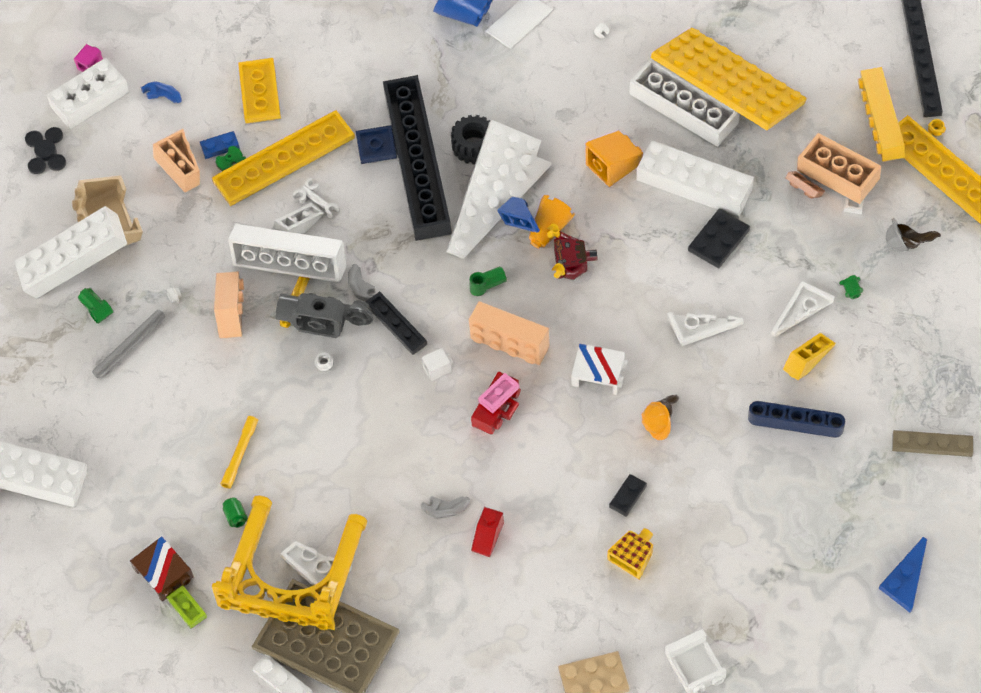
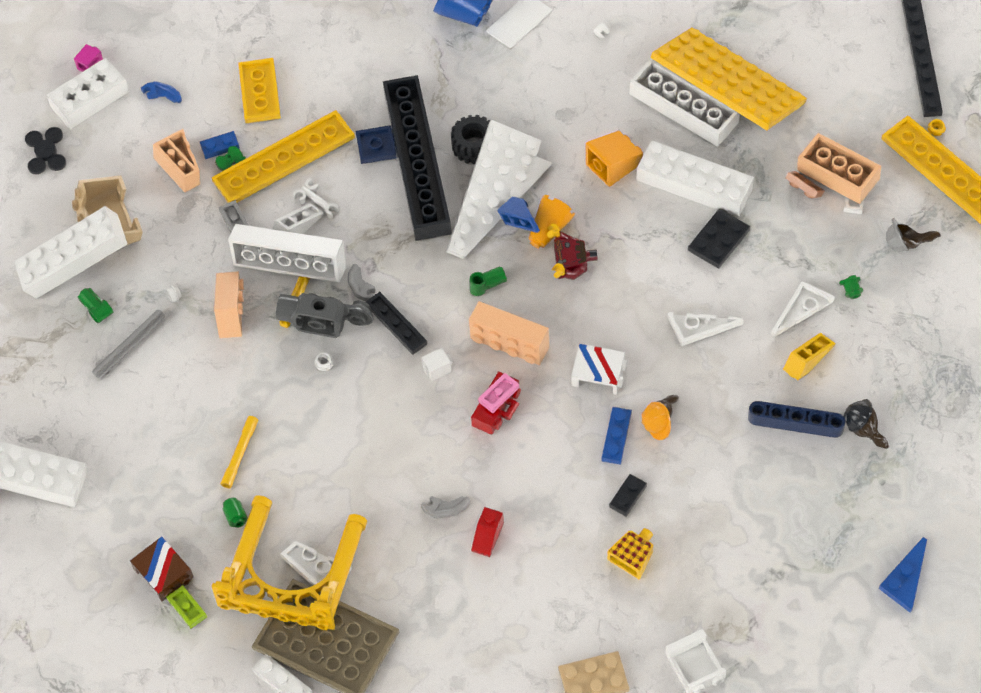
(232, 215): none -> light grey plate
(616, 435): none -> blue plate
(864, 423): none -> piece
(881, 114): yellow brick -> none
(932, 443): dark tan plate -> none

